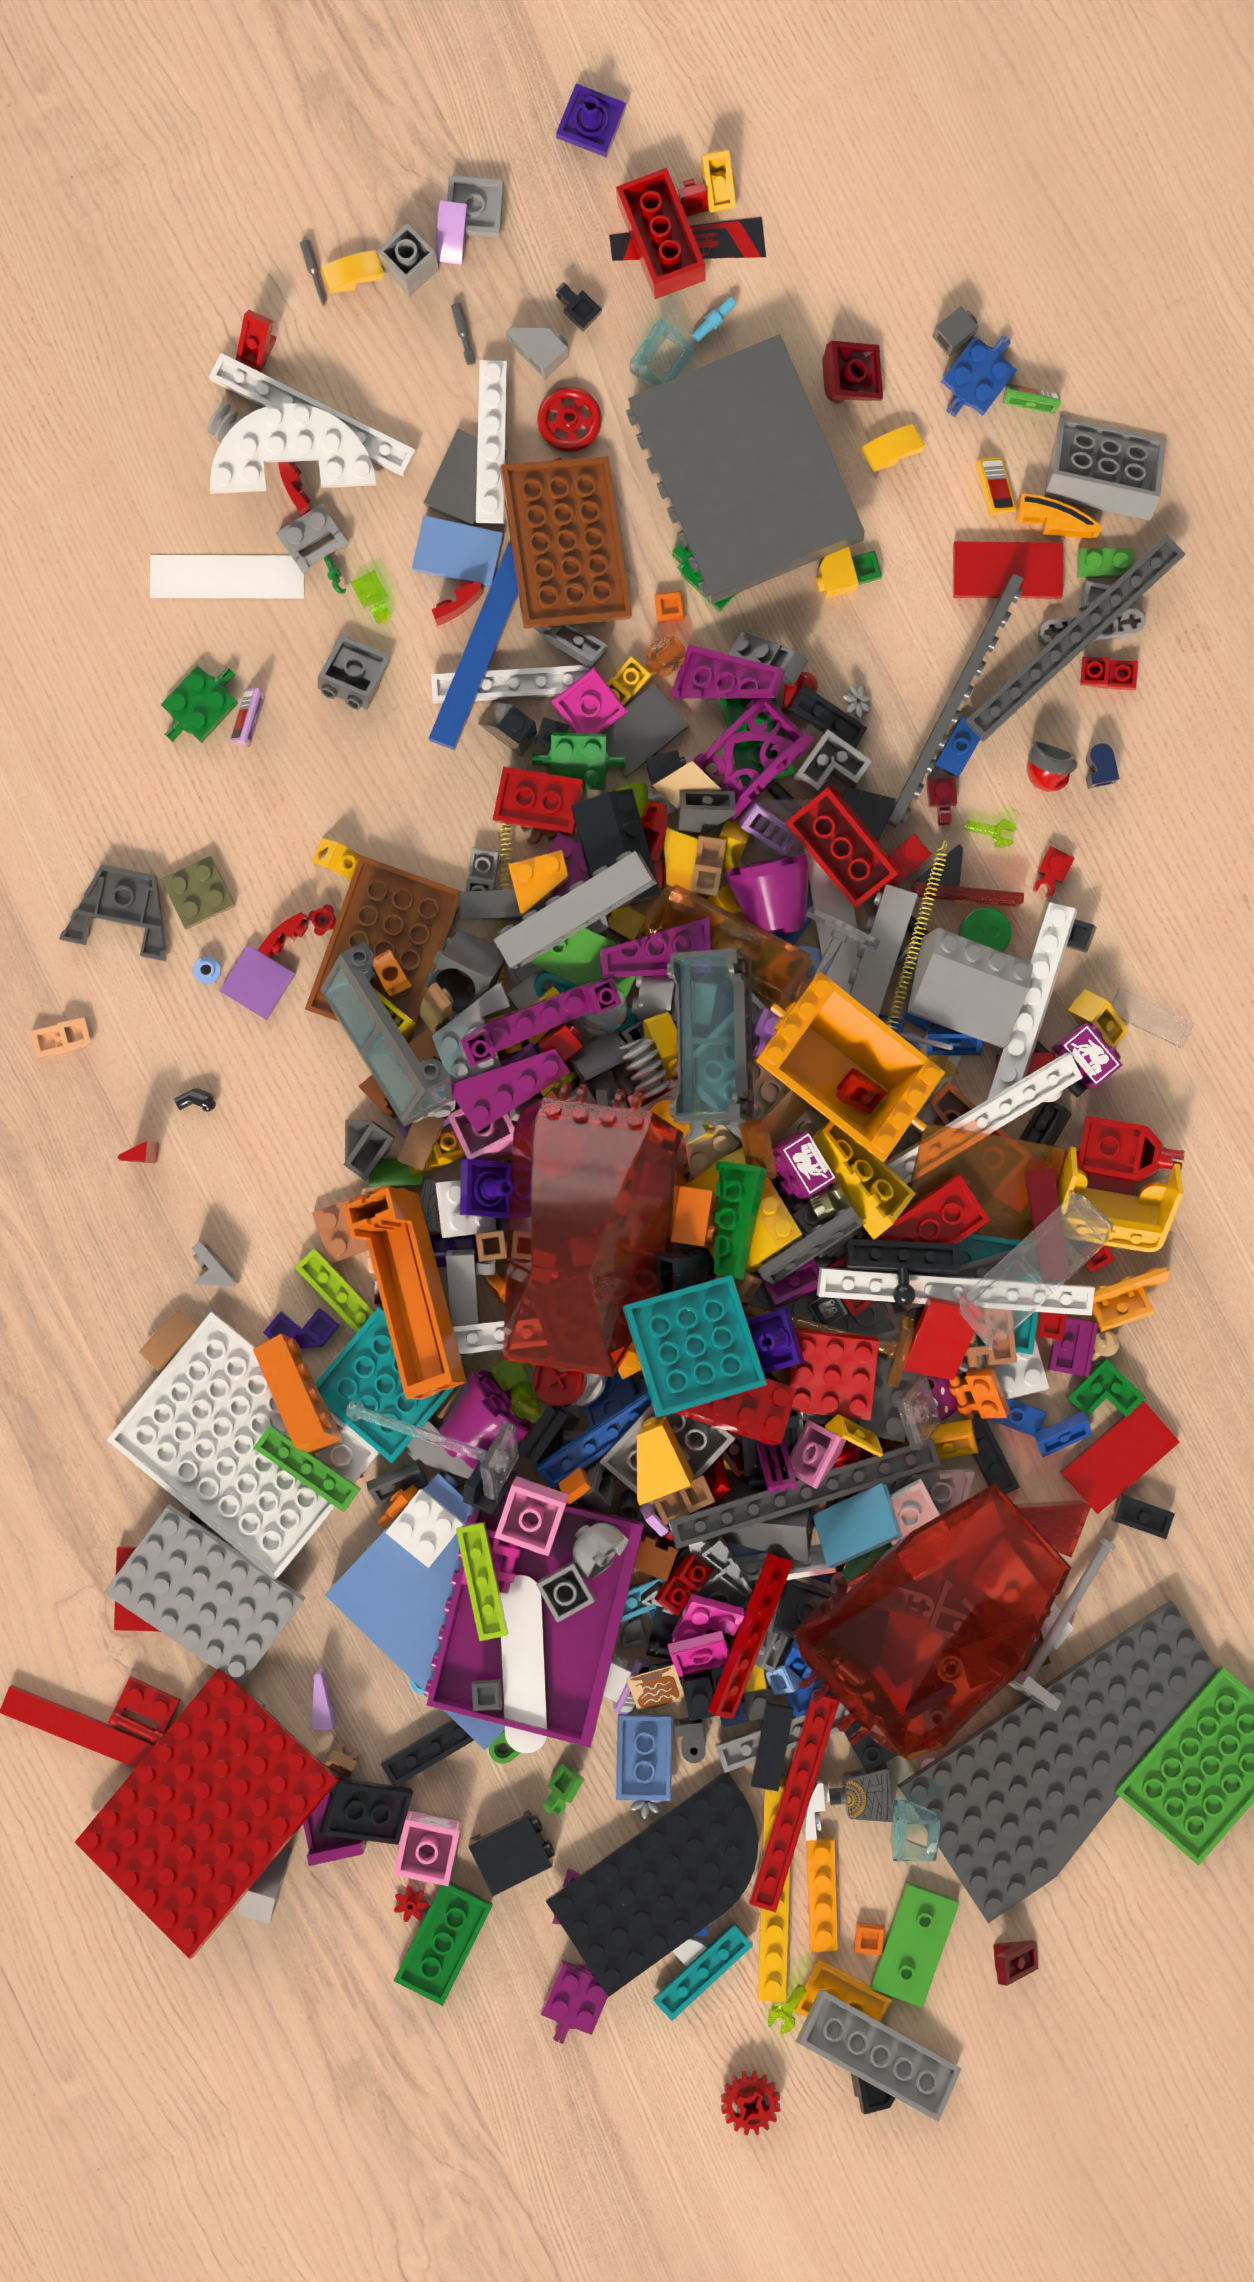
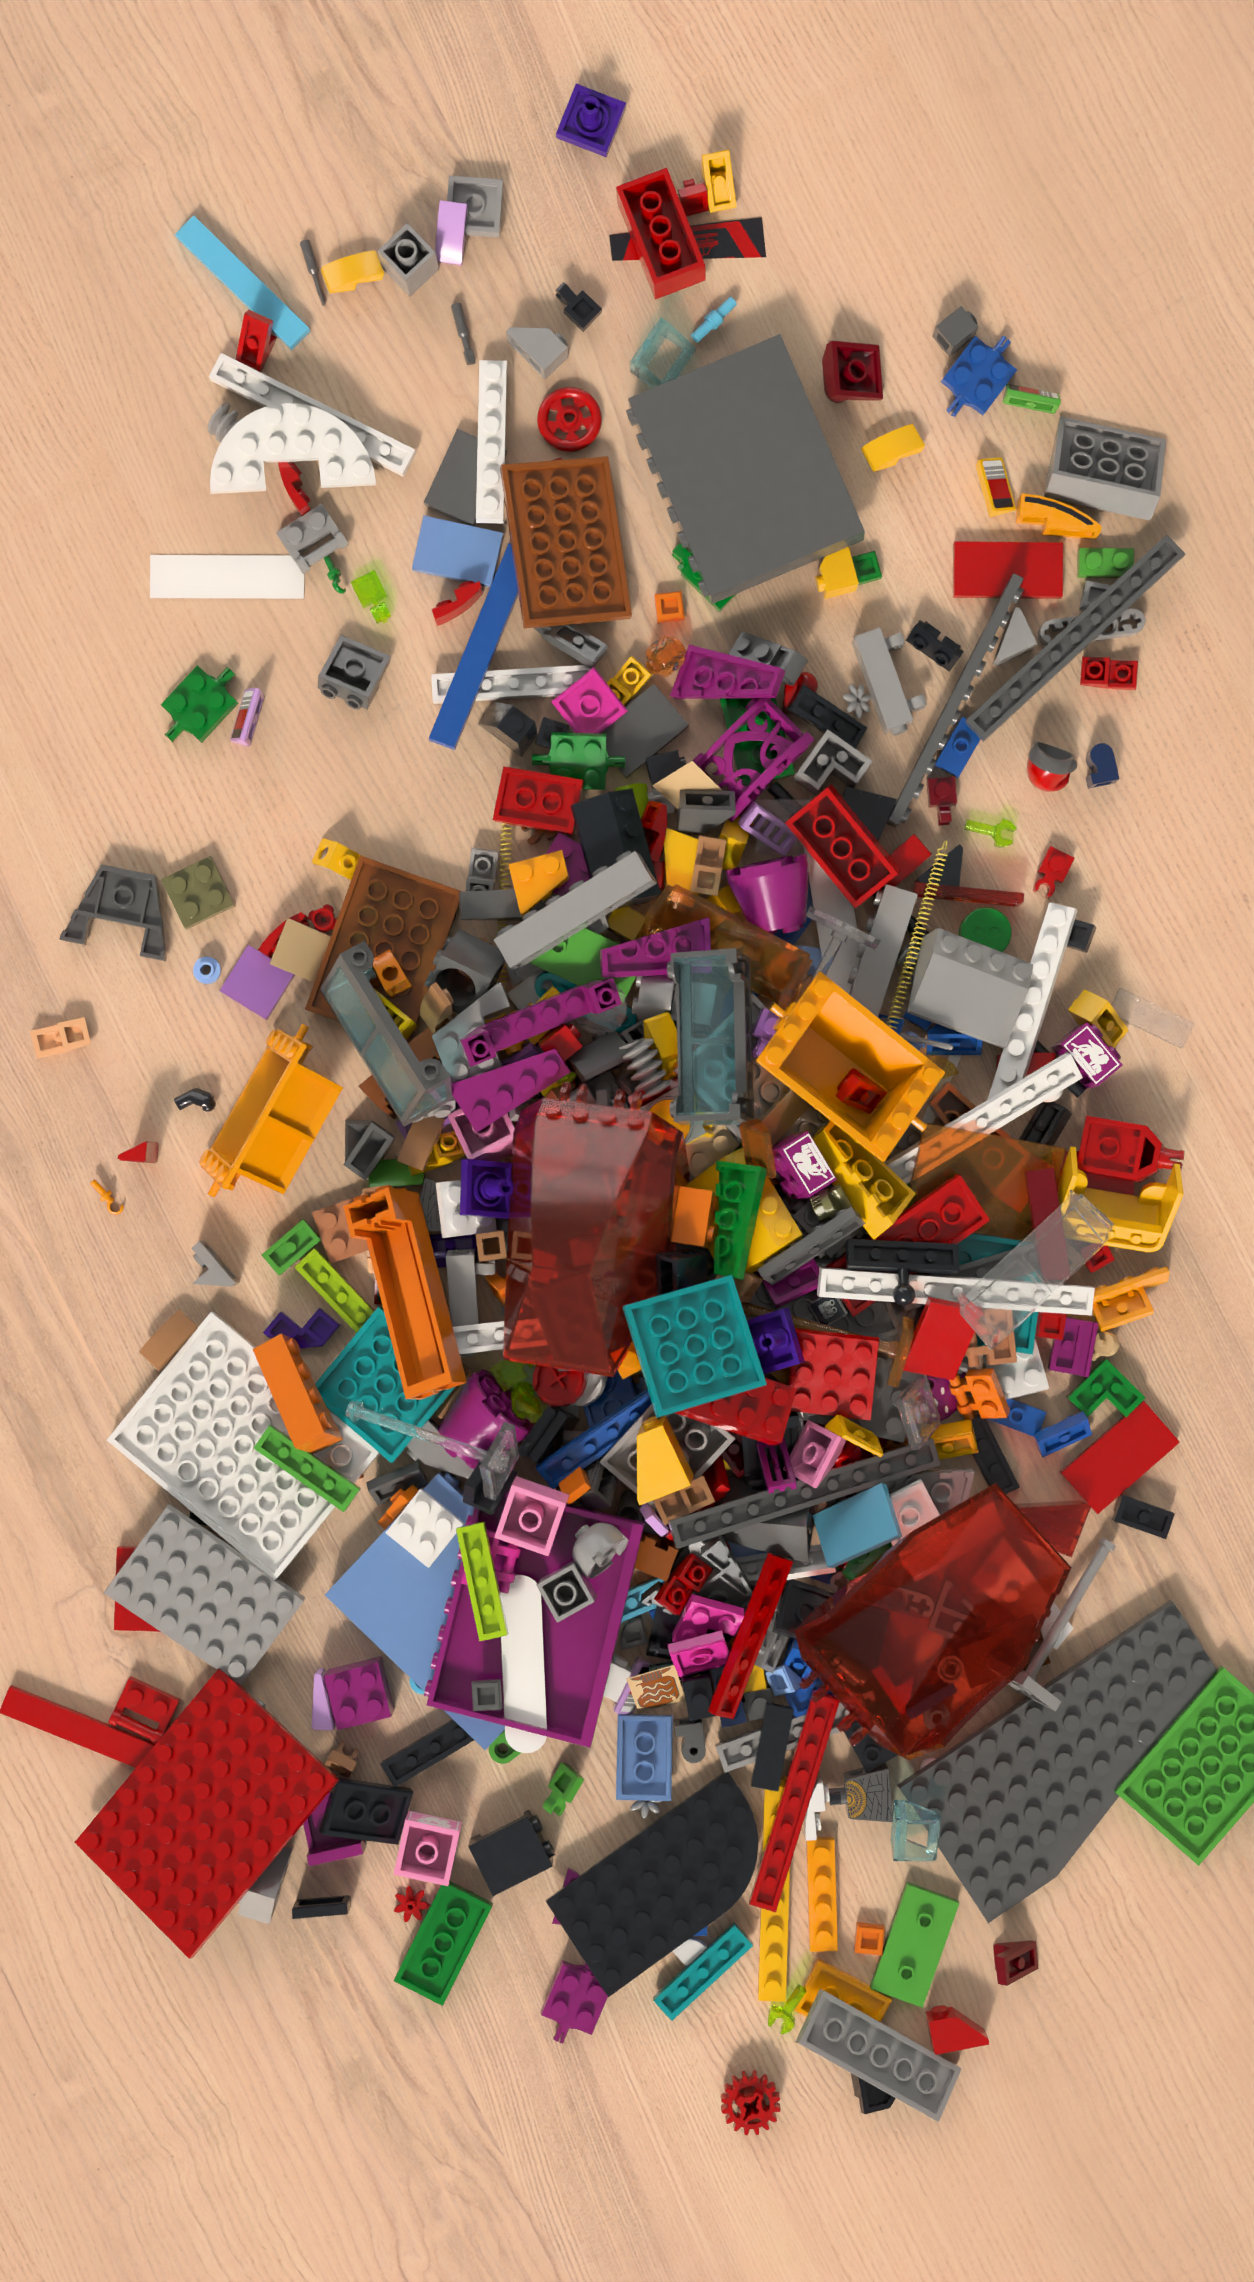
(105, 1196): none -> light orange hand
(242, 281): none -> medium azure tile
(272, 1118): none -> light orange piece
(291, 1247): none -> bright green plate
(300, 950): none -> tan sticker
(321, 1907): none -> black tile
(359, 1693): none -> magenta brick
(883, 681): none -> light grey brick
(943, 652): none -> black hinge
(953, 2030): none -> red slope
(1016, 639): none -> light grey slope

